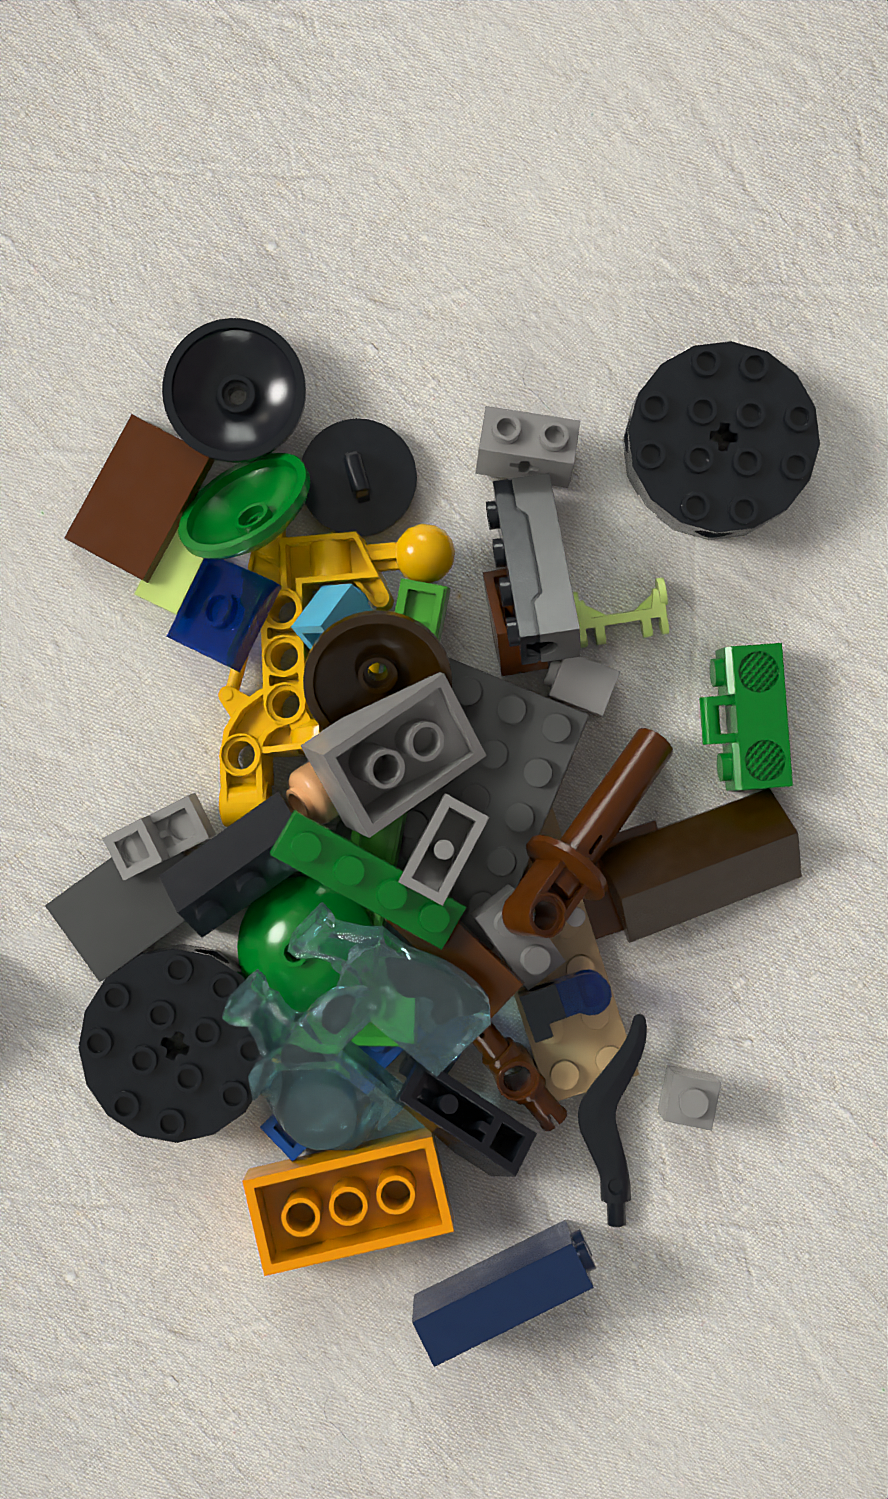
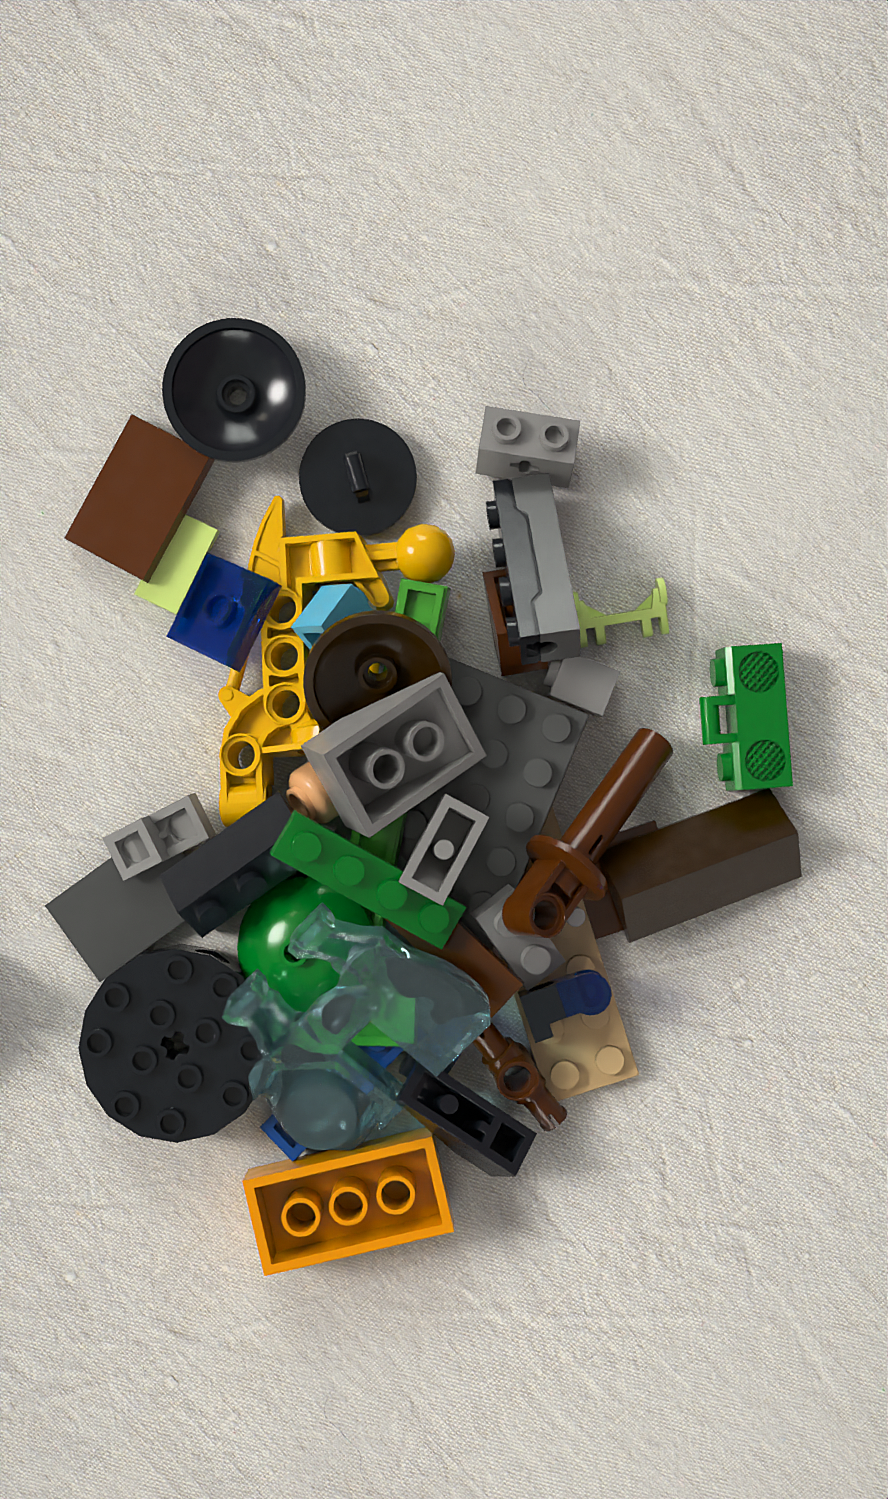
(245, 507): green dish -> none
(502, 1292): dark blue brick -> none
(599, 1123): black piece -> none
(689, 1097): light grey brick -> none
(754, 407): black brick -> none

